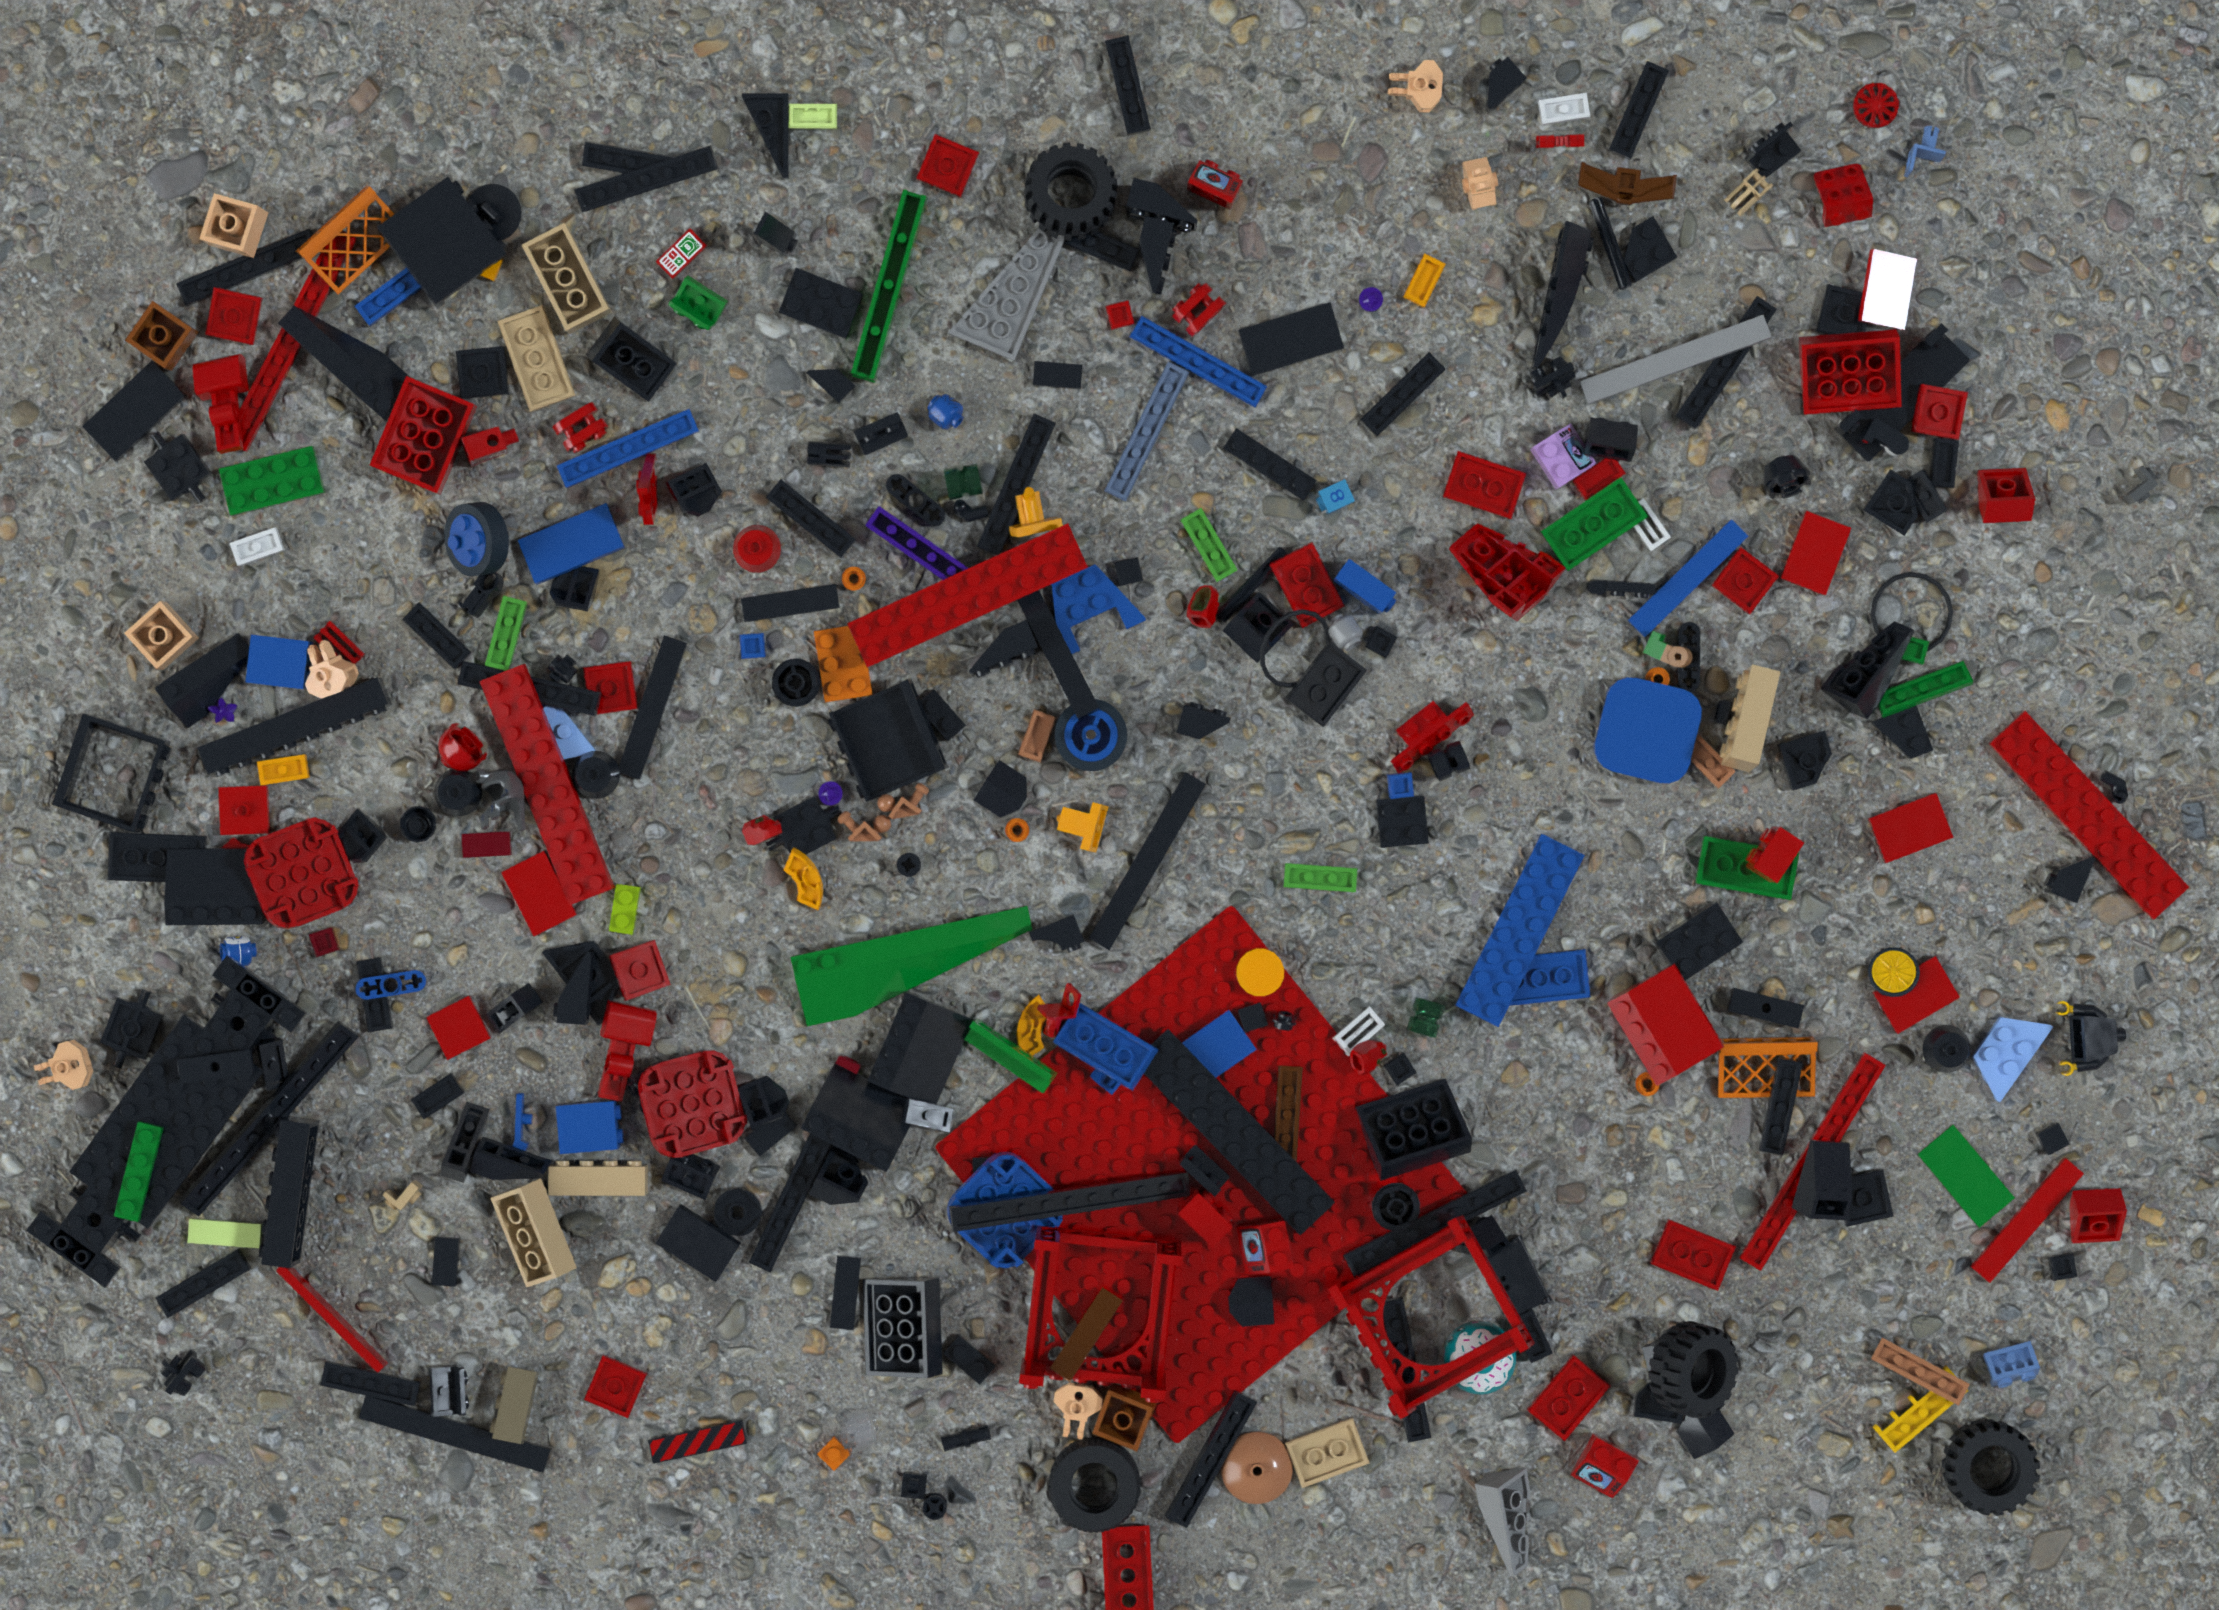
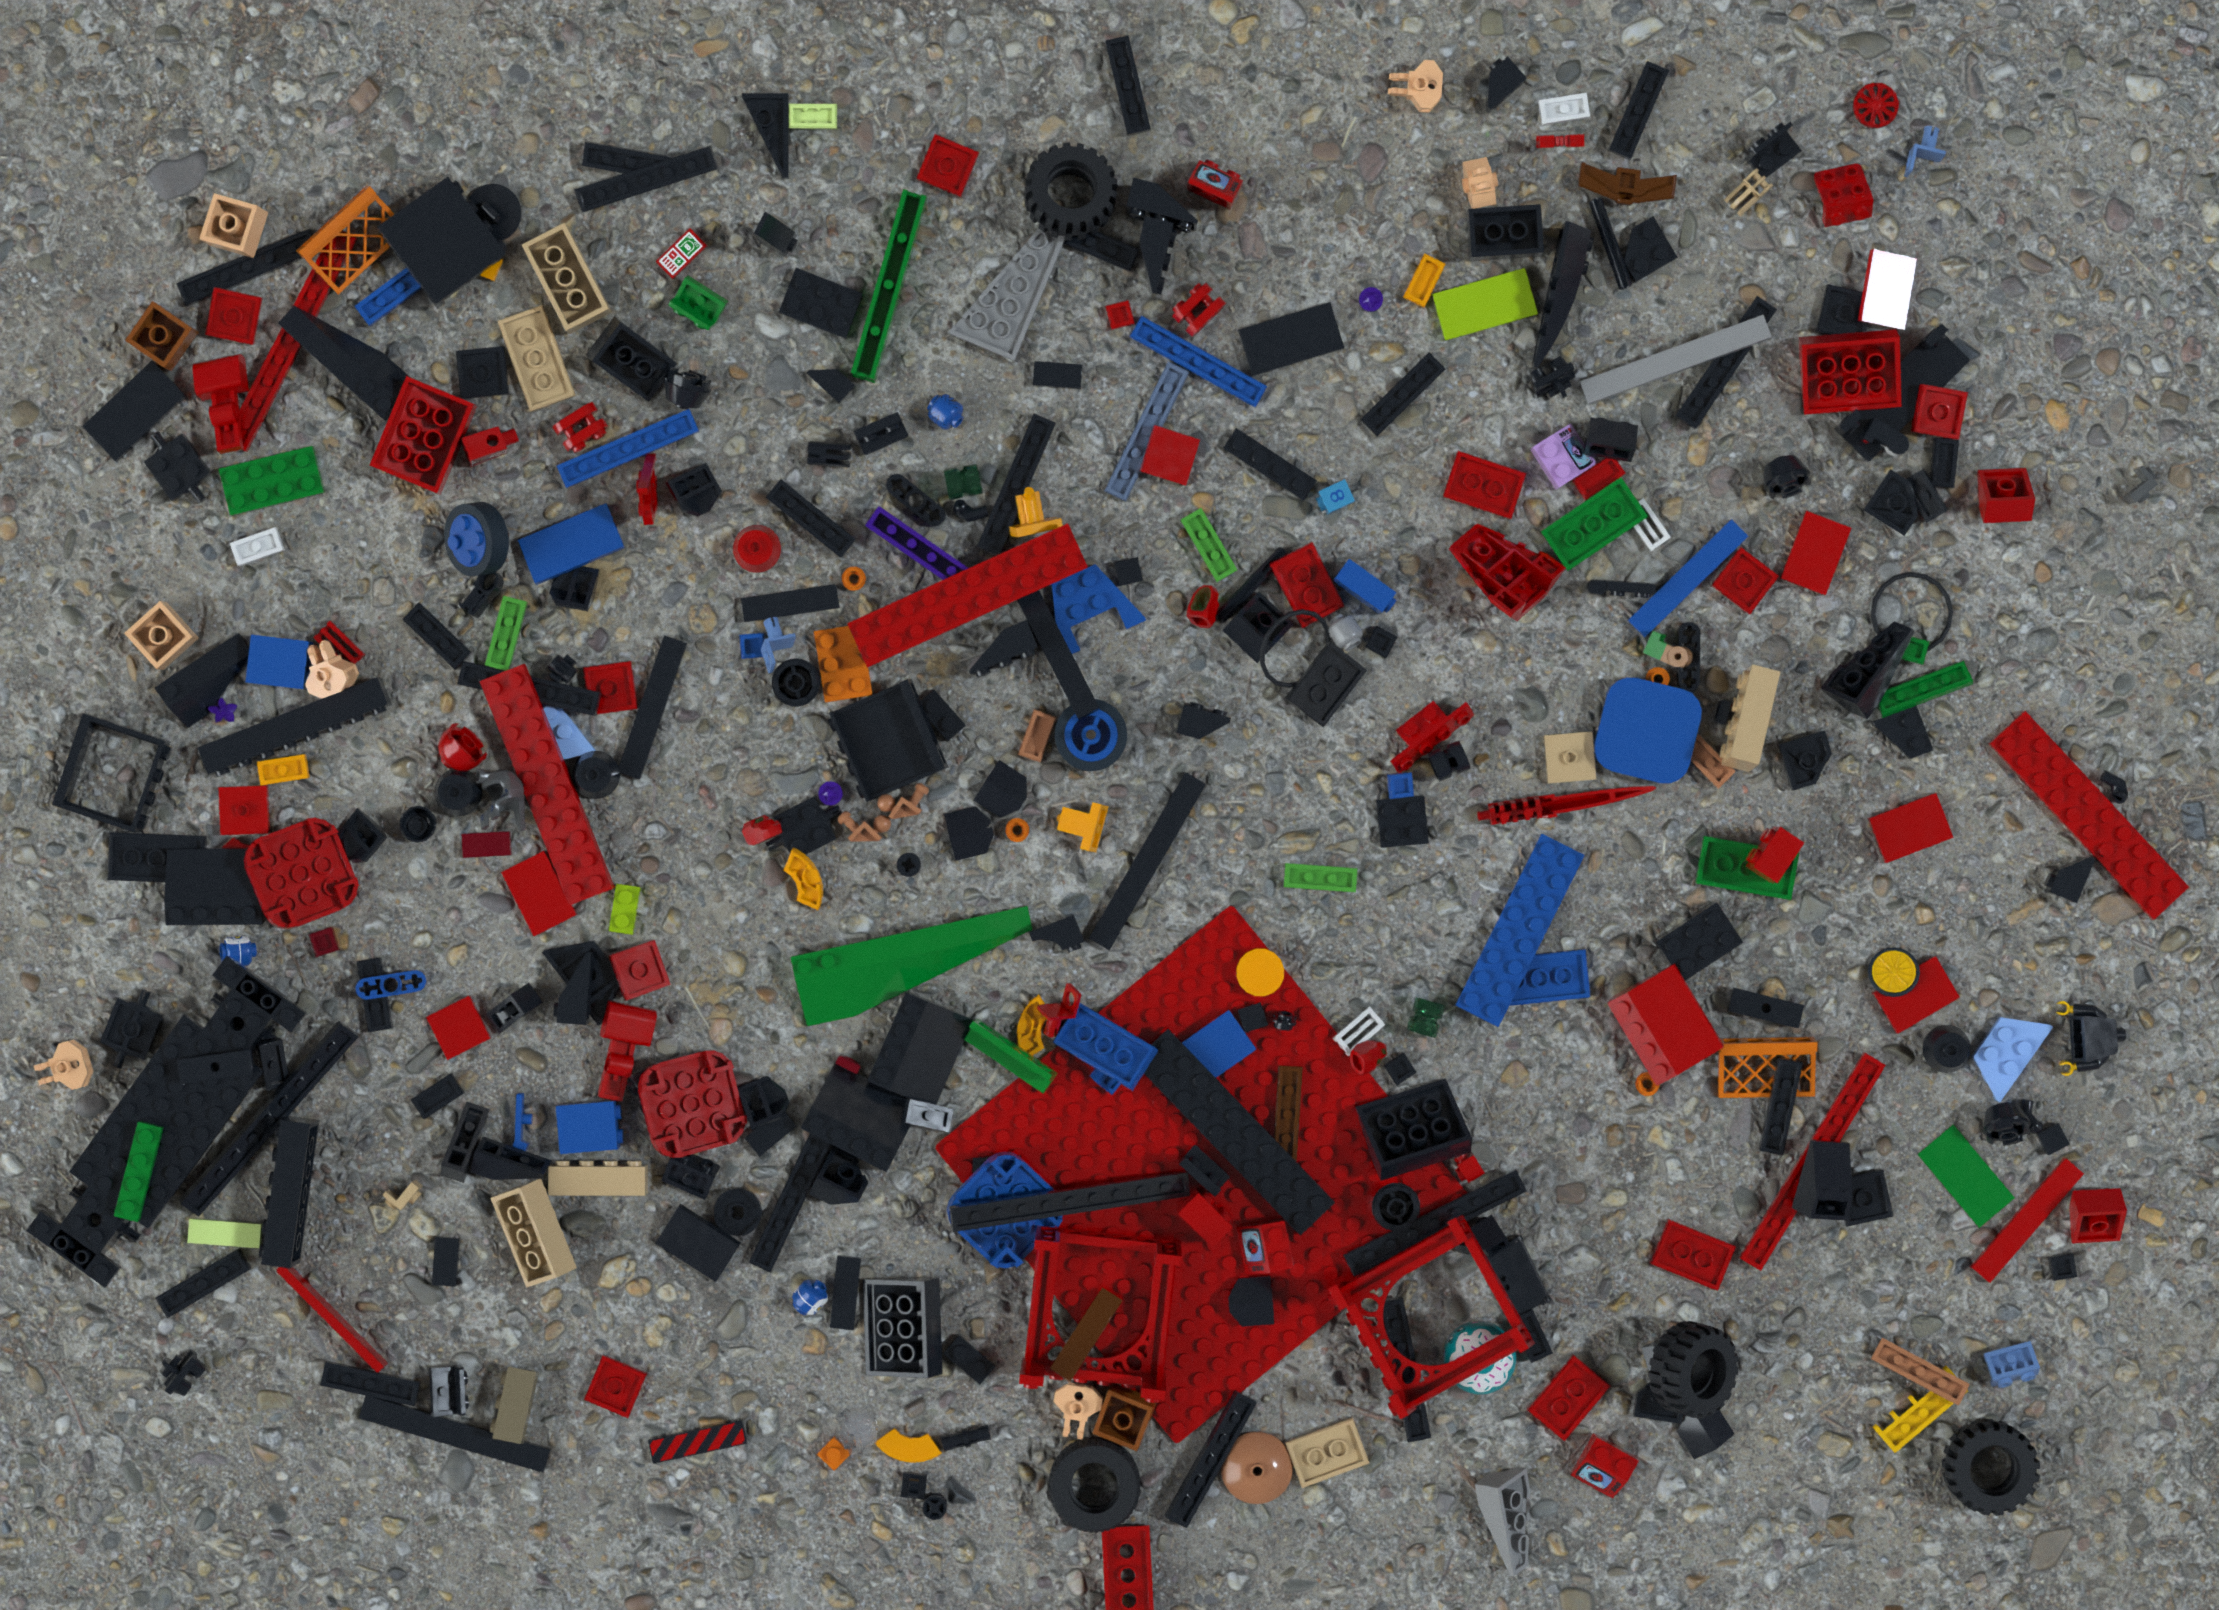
(686, 388): none -> black cone
(775, 642): none -> medium blue bracket
(810, 1297): none -> blue head
(908, 1448): none -> light orange tile
(969, 832): none -> black slope
(1169, 455): none -> red tile
(1468, 1167): none -> red plate
(1484, 304): none -> lime tile
(1504, 232): none -> black brick
(1550, 805): none -> red piece
(1569, 757): none -> tan plate
(2005, 1123): none -> black cone
(2027, 1106): none -> black arm

